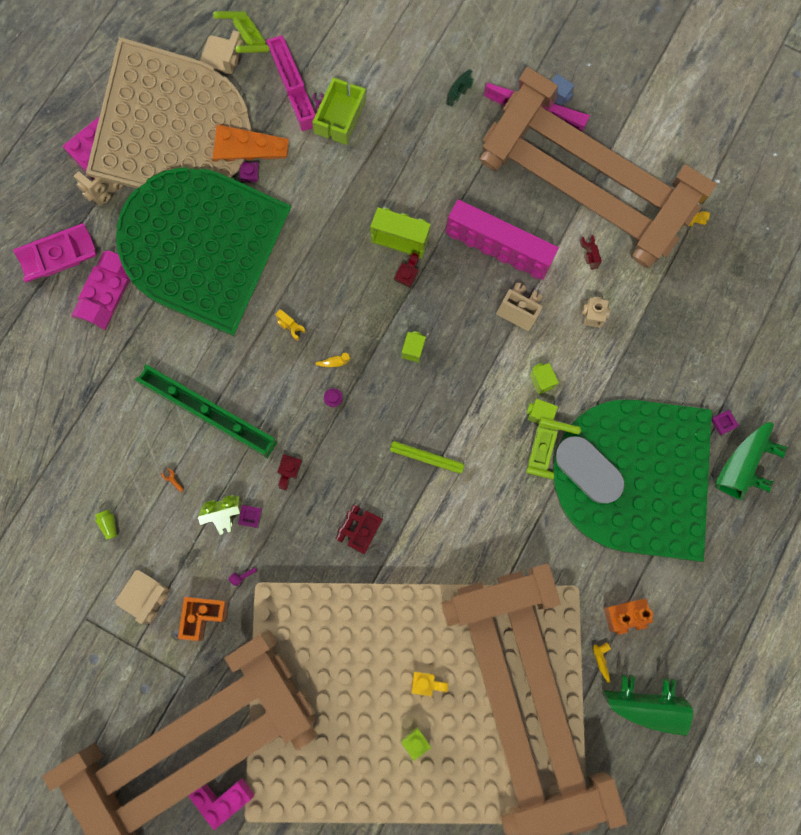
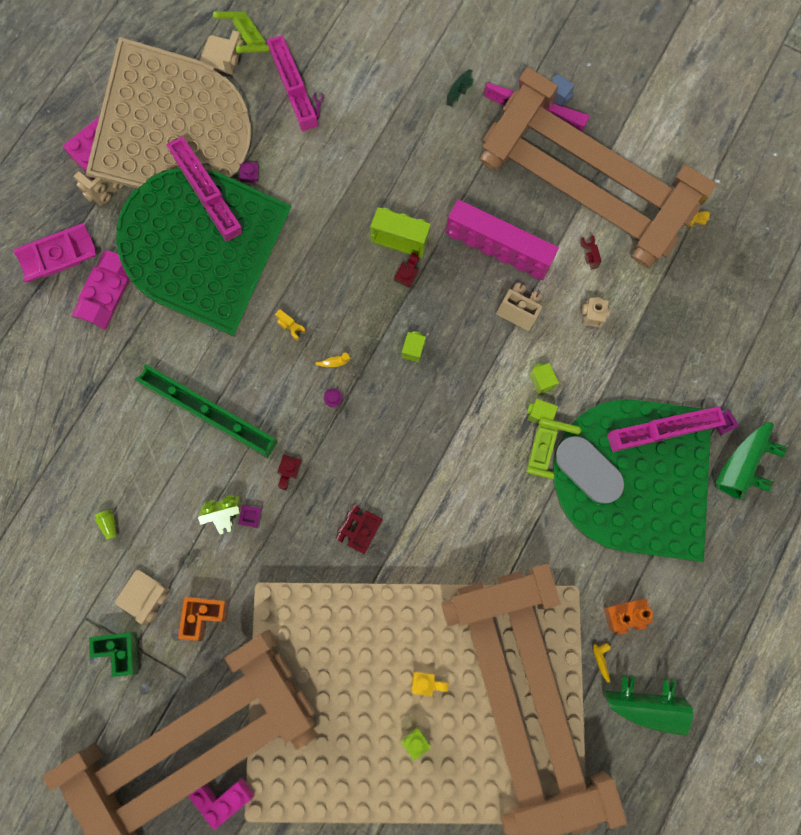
(121, 648): none -> green brick
(171, 478): orange hand -> none
(205, 189): none -> dark pink slope
(235, 579): magenta hand -> none
(243, 144): orange wing -> none
(338, 111): lime piece -> none
(427, 457): lime axle -> none
(665, 429): none -> dark pink slope

